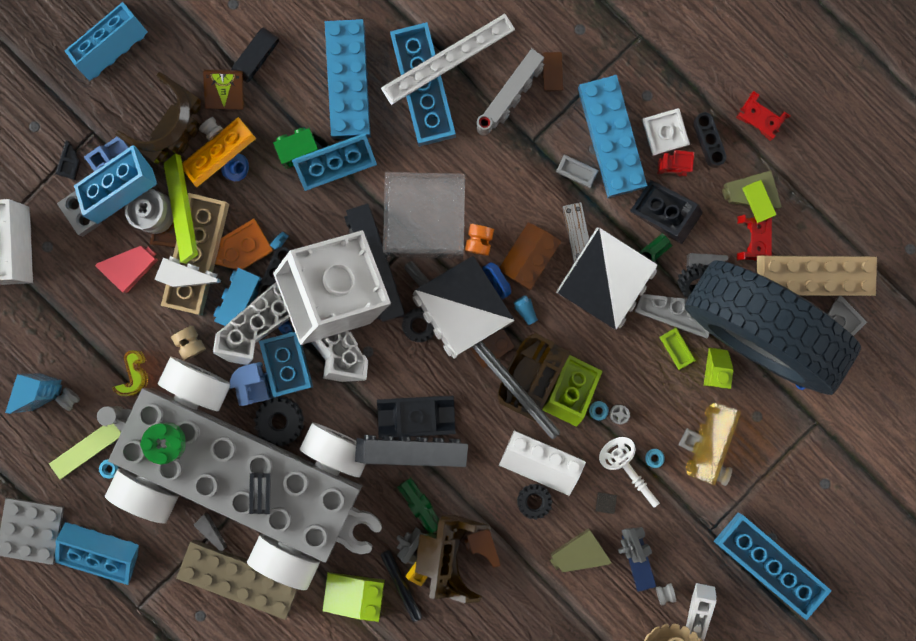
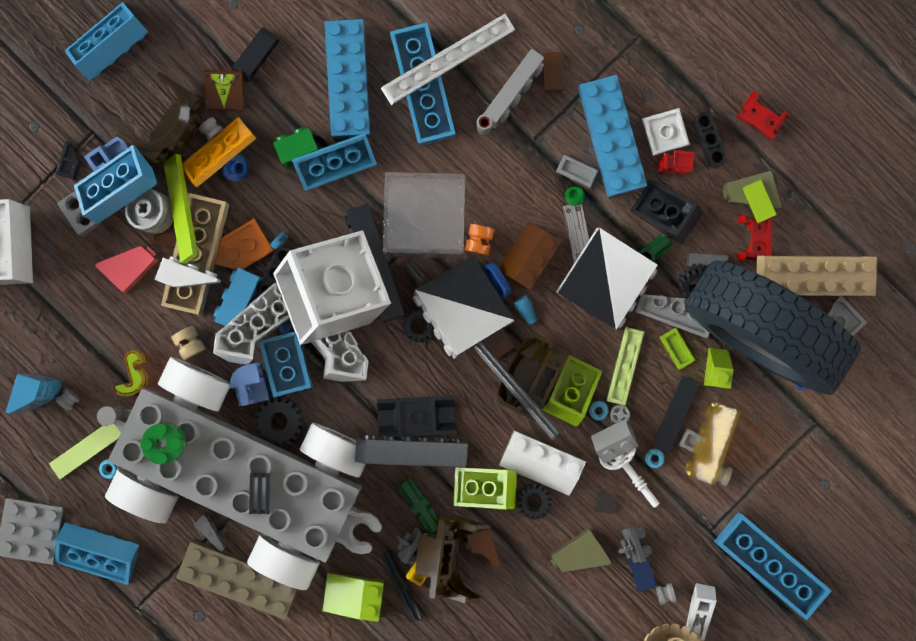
(485, 488): none -> lime slope
(574, 196): none -> green tile
(614, 441): none -> light grey brick
(625, 366): none -> yellowish green tile
(675, 414): none -> black tile

